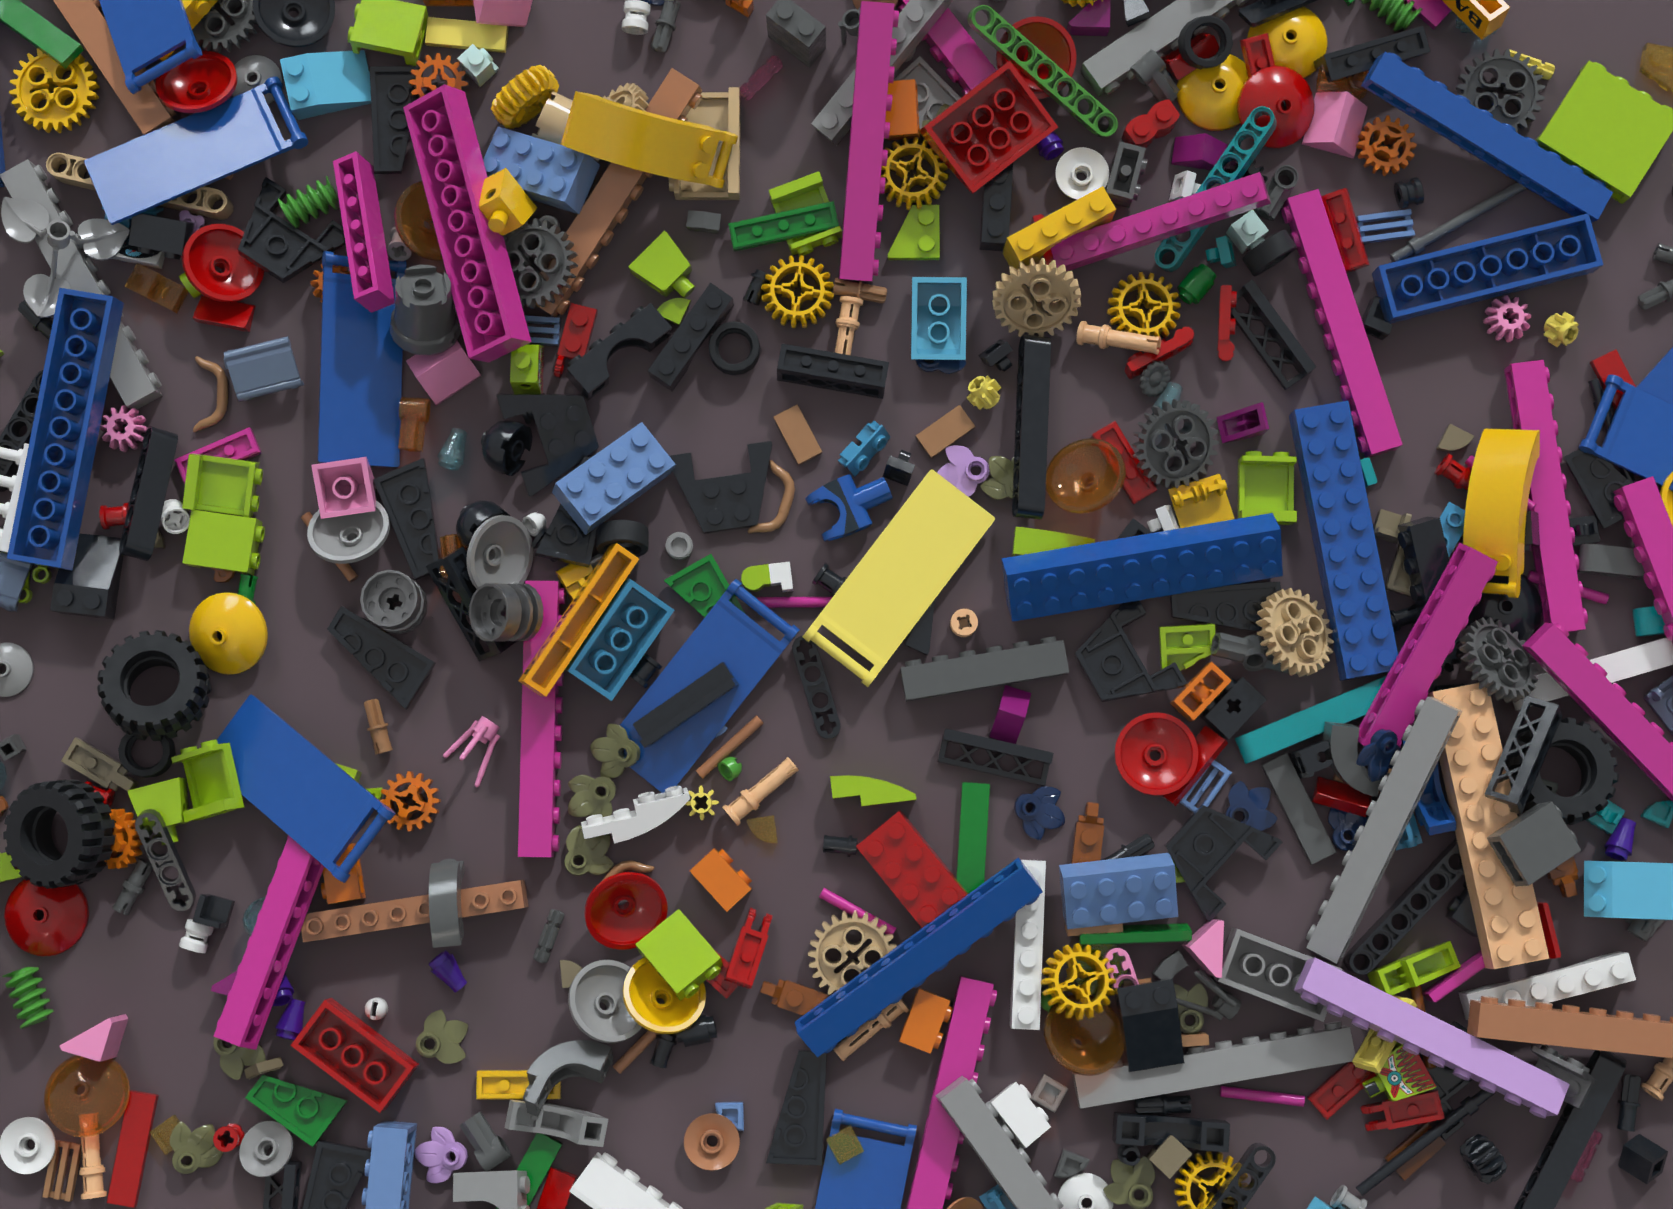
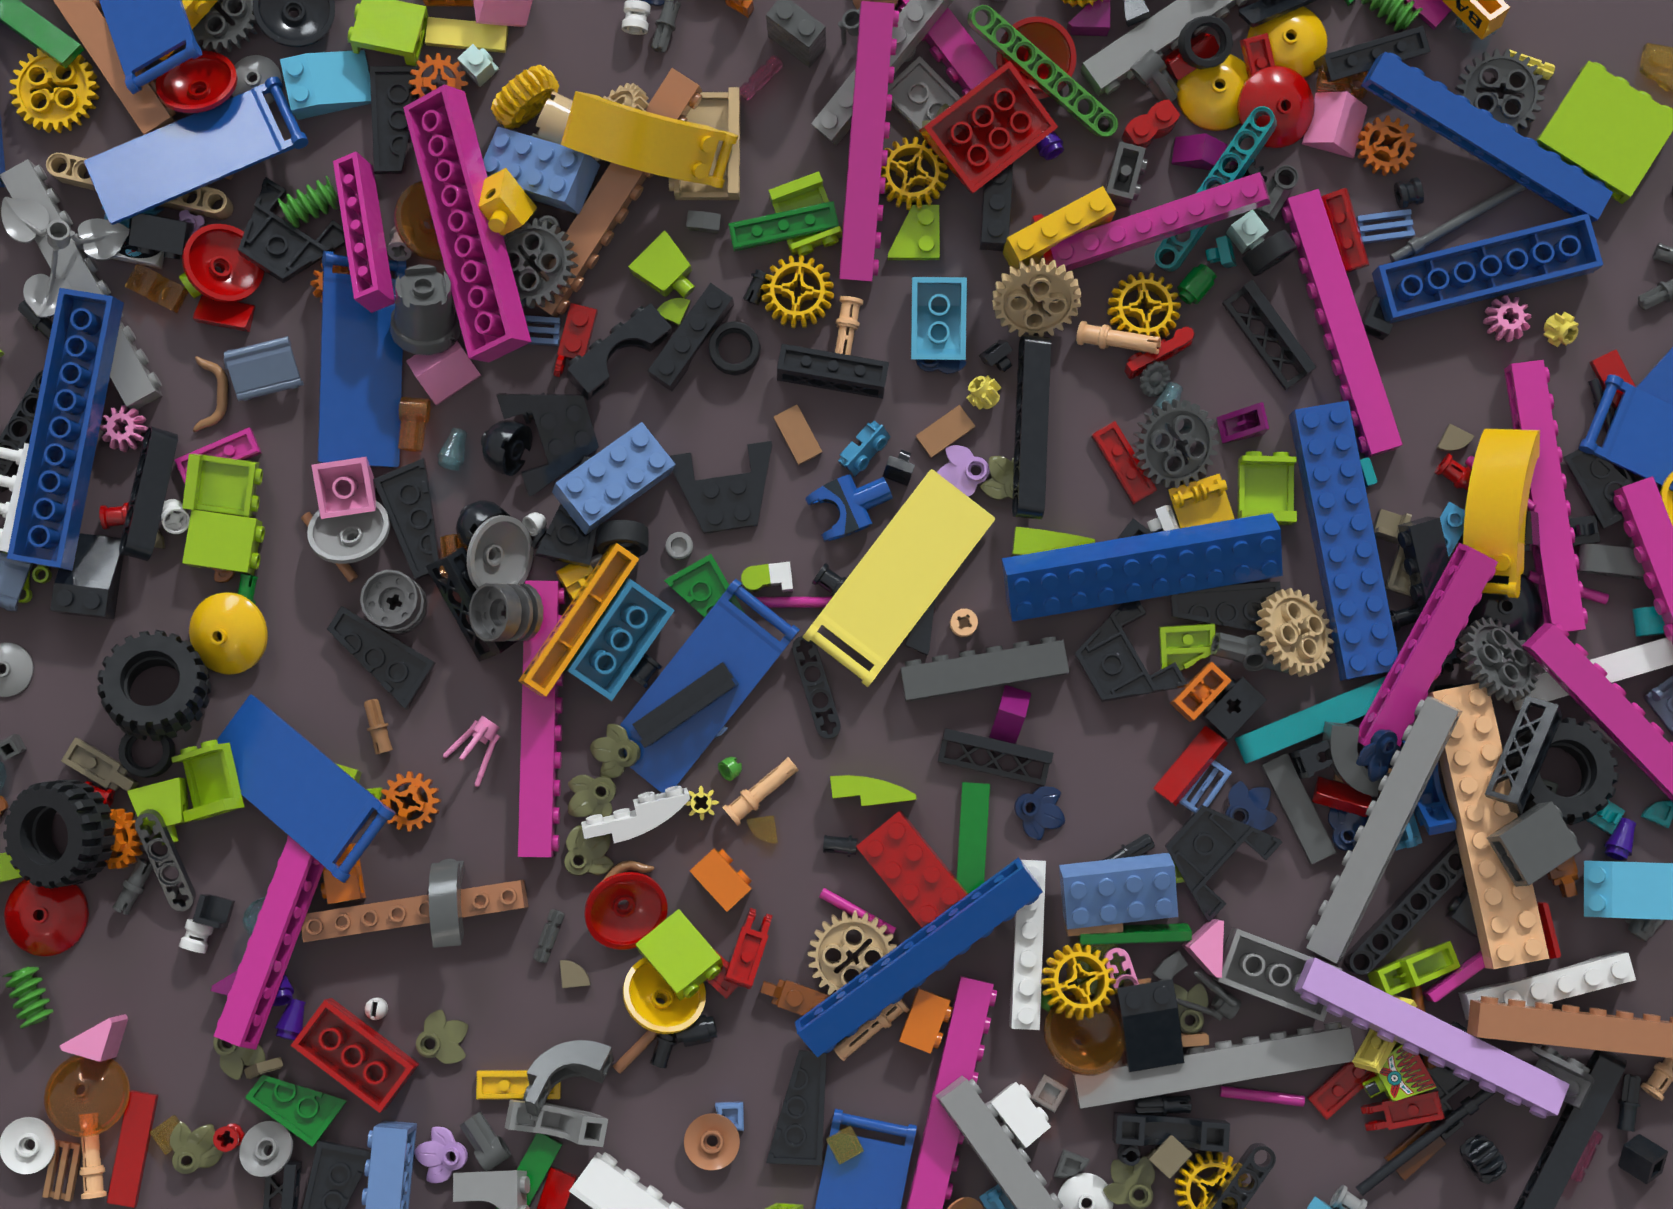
(448, 971): dark purple cone -> none
(527, 368): lime torso -> none
(602, 983): light grey dish -> none
(730, 746): nougat bar -> none
(785, 505): medium nougat animal -> none
(860, 290): medium nougat axle -> none
(904, 110): orange brick -> none
(1080, 465): clear orange dish -> none
(1081, 161): white dish -> none
(1088, 835): dark orange hinge -> none
(1167, 737): red dish -> none
(1183, 185): white tile -> none
(1226, 324): red hinge -> none

